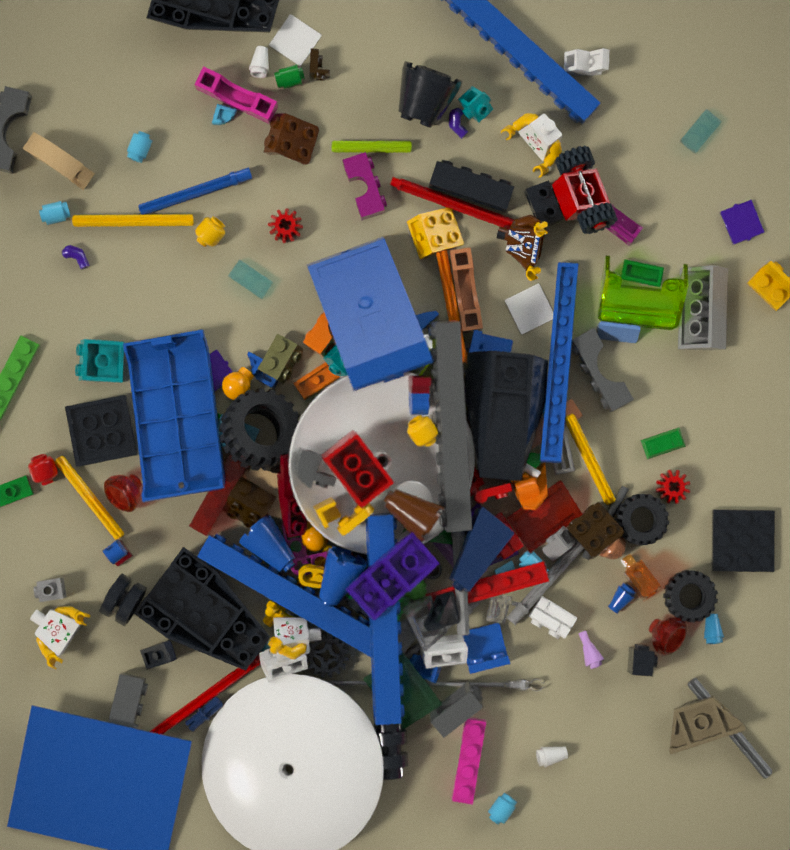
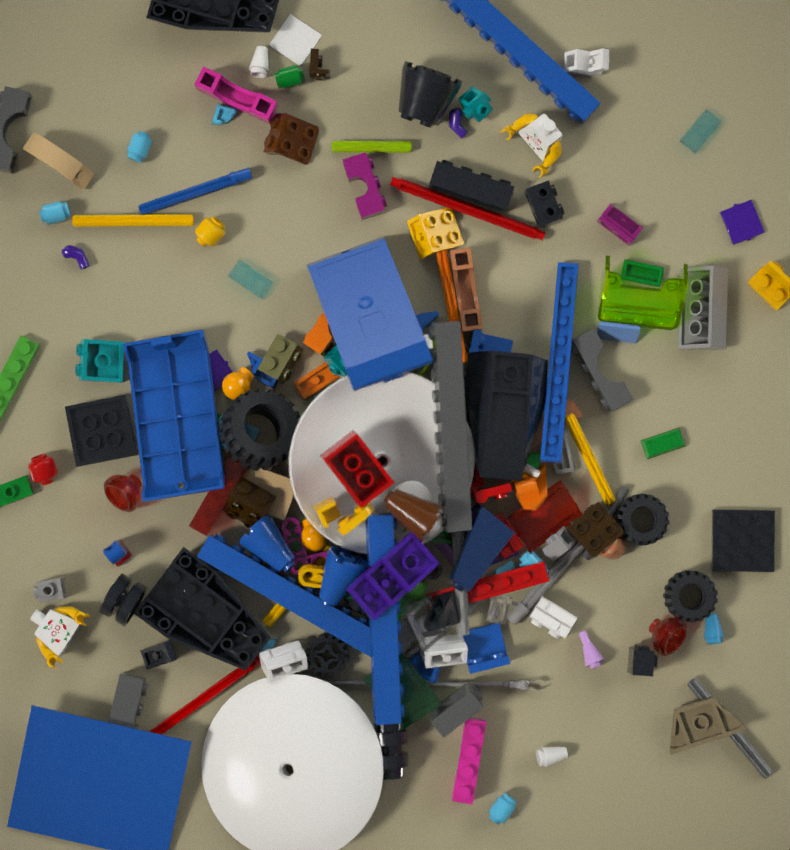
(89, 497): yellow axle -> none
(204, 713): dark blue axle -> none
(281, 232): red gear -> none
(291, 634): torso -> none
(293, 518): dark red slope -> none
(307, 471): dark grey brick -> none
(419, 394): leg -> none
(422, 431): yellow head -> none
(525, 242): torso -> none
(530, 308): white sticker -> none
(582, 191): brick -> none
(622, 597): blue cone -> none
(647, 584): clear orange torso -> none
(672, 479): red gear -> none

